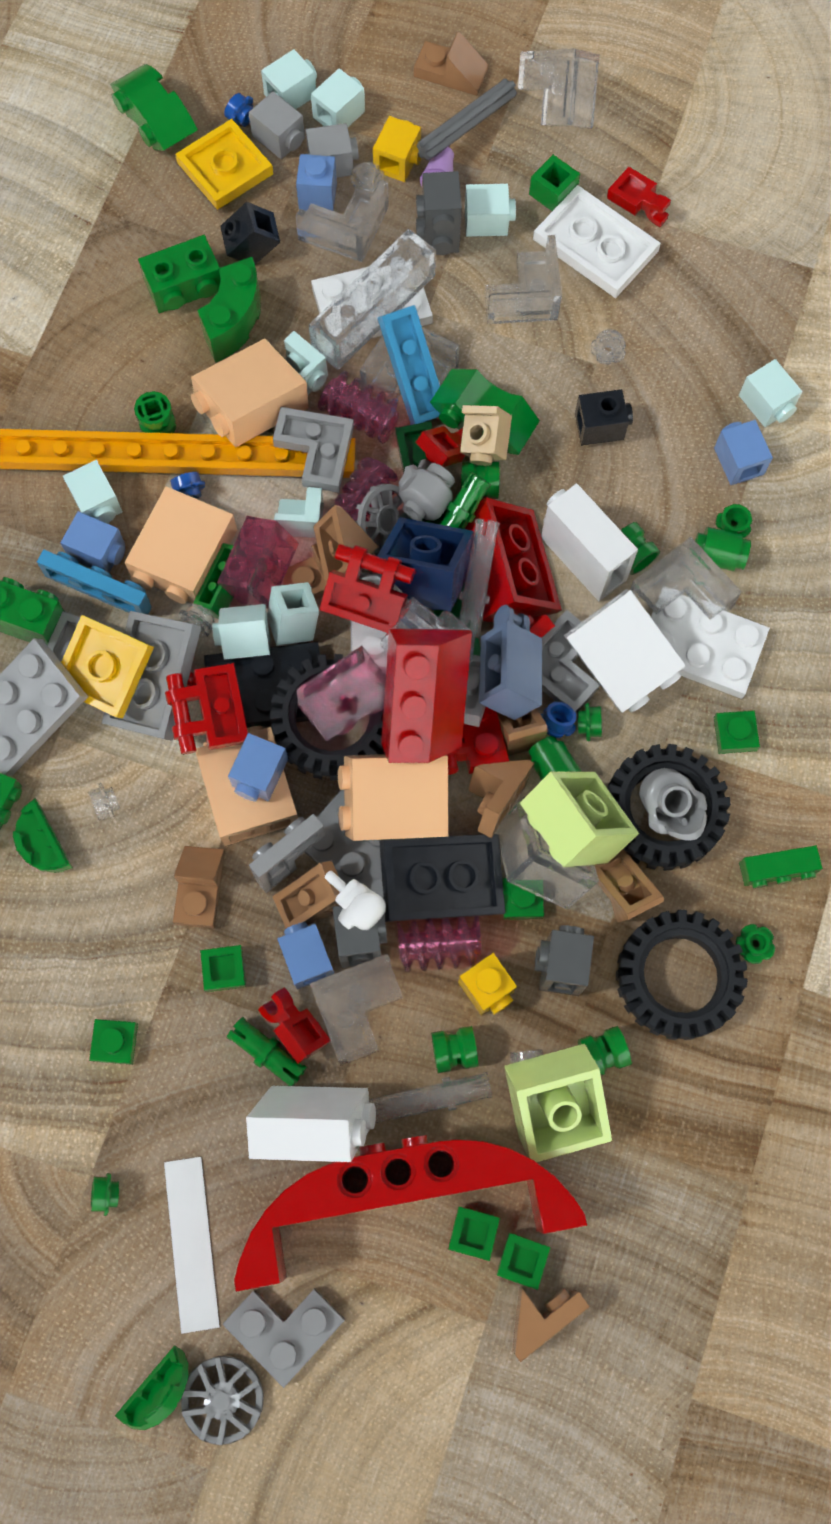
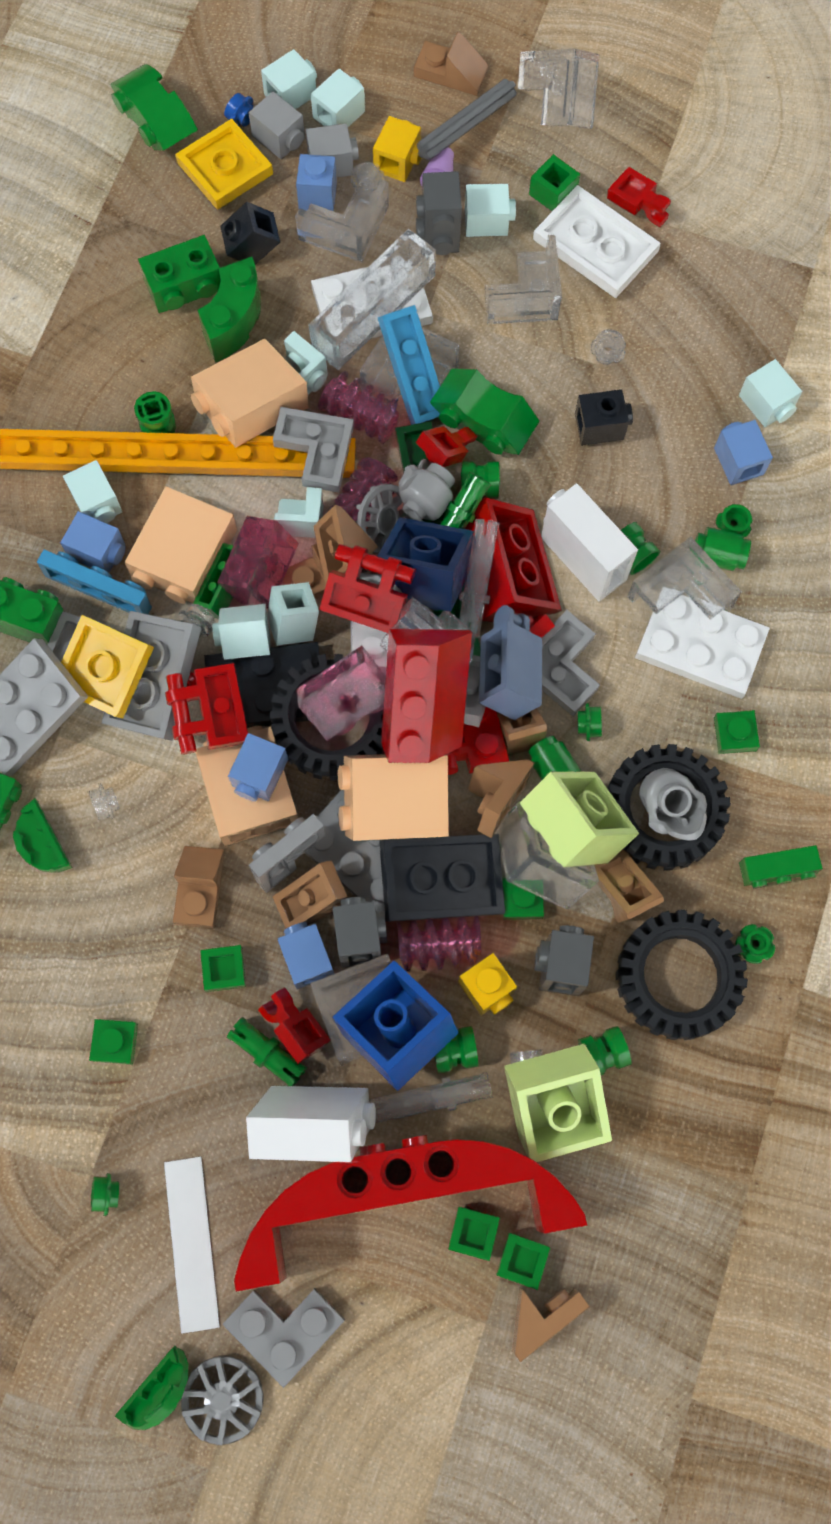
(188, 484): blue plate -> none
(359, 903): white piece -> none
(396, 1025): none -> blue brick
(495, 438): tan brick -> none
(559, 719): blue plate -> none
(625, 652): white brick -> none

